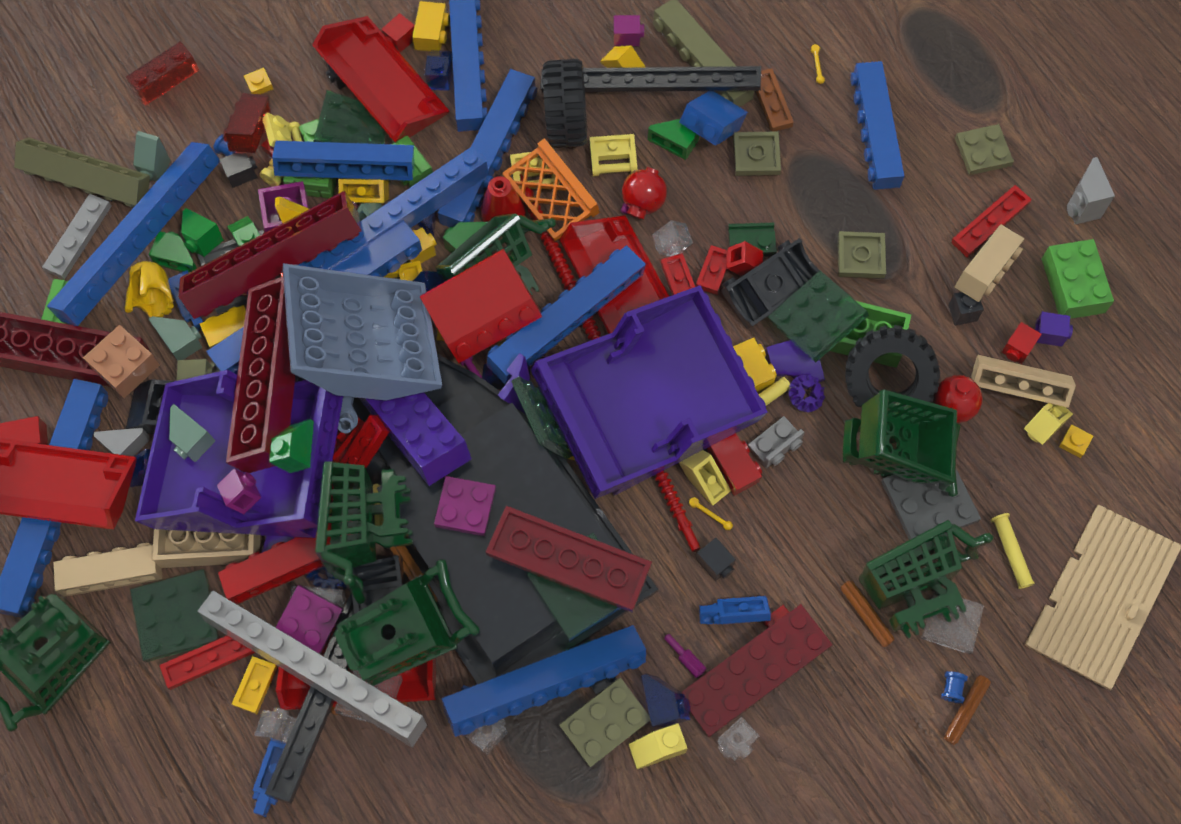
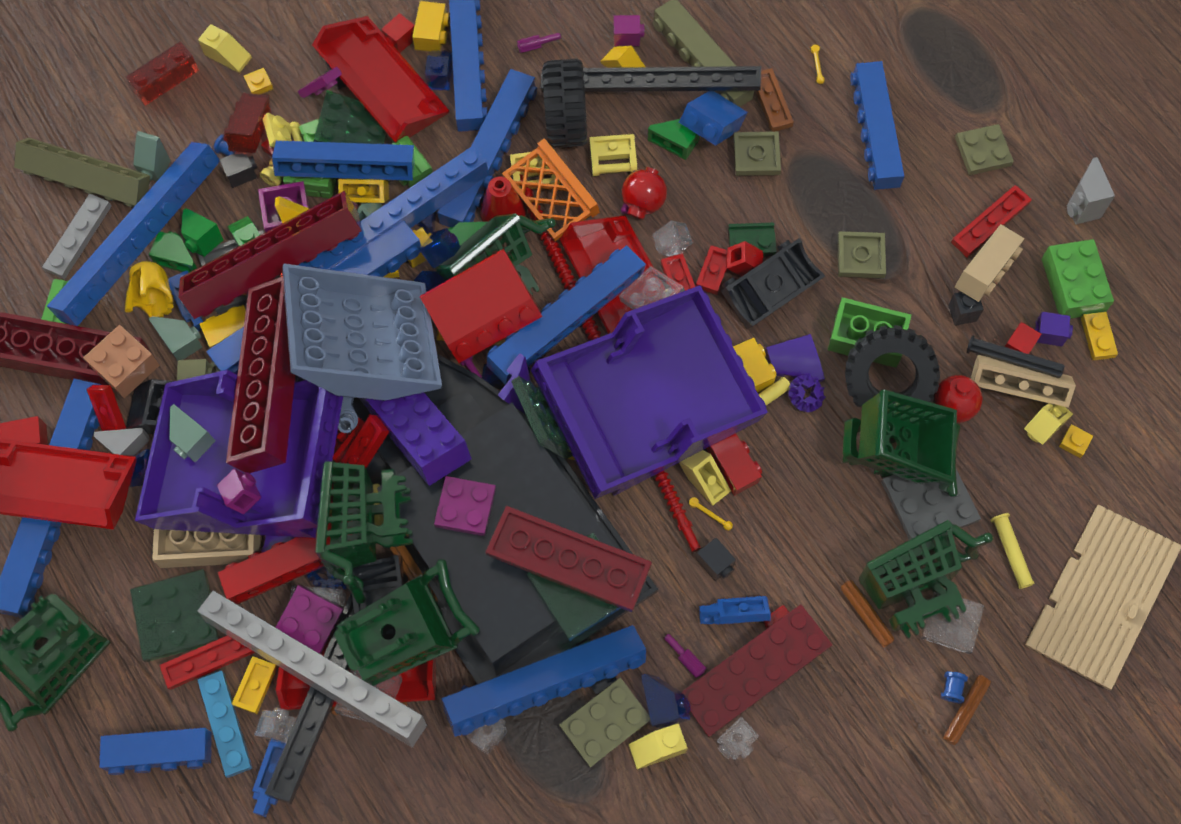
(106, 407): none -> red plate
(106, 570): tan brick -> none
(155, 750): none -> blue brick
(223, 48): none -> light yellow slope
(224, 724): none -> dark azure plate
(293, 447): green slope -> none
(321, 83): none -> magenta hinge
(410, 270): yellow plate -> none
(440, 247): none -> clear blue slope
(535, 42): none -> magenta axle
(649, 288): none -> clear plate
(775, 442): light grey bracket -> none
(818, 316): clear green plate -> none
(1015, 357): none -> black axle
(1099, 336): none -> yellow plate

